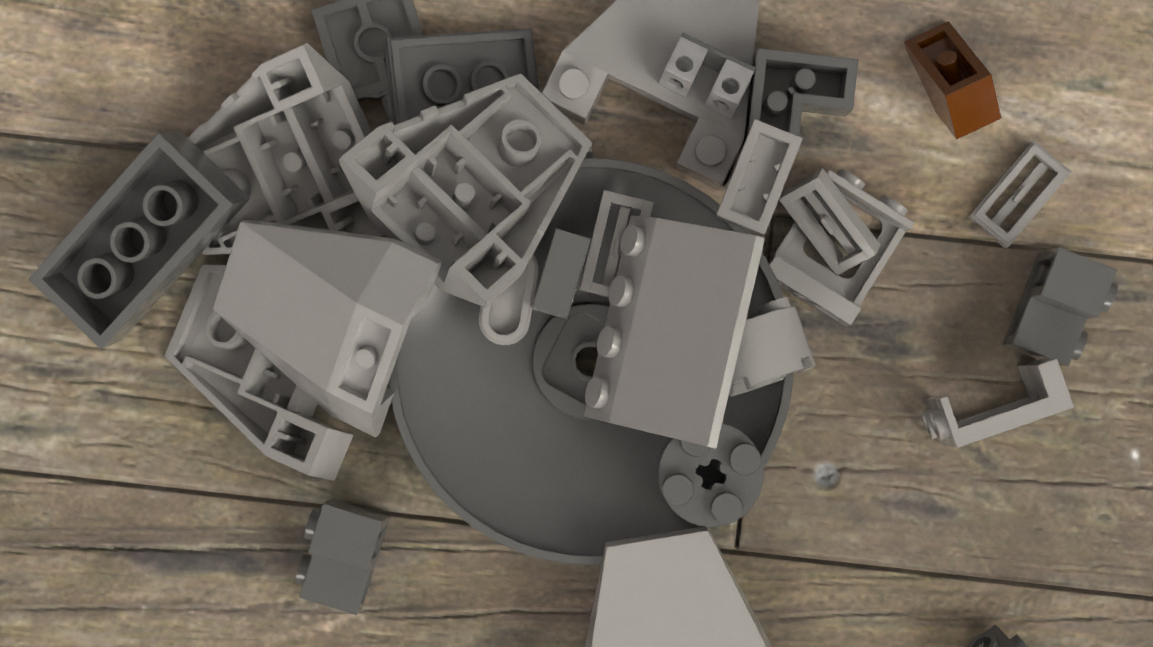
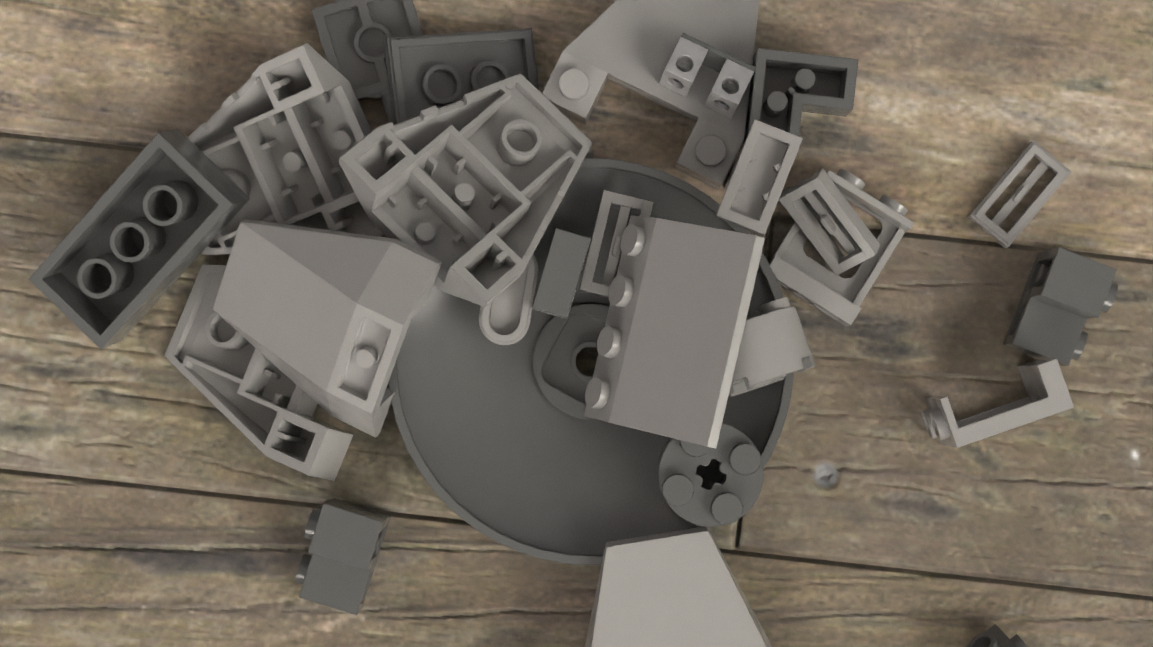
(954, 80): reddish brown slope -> none

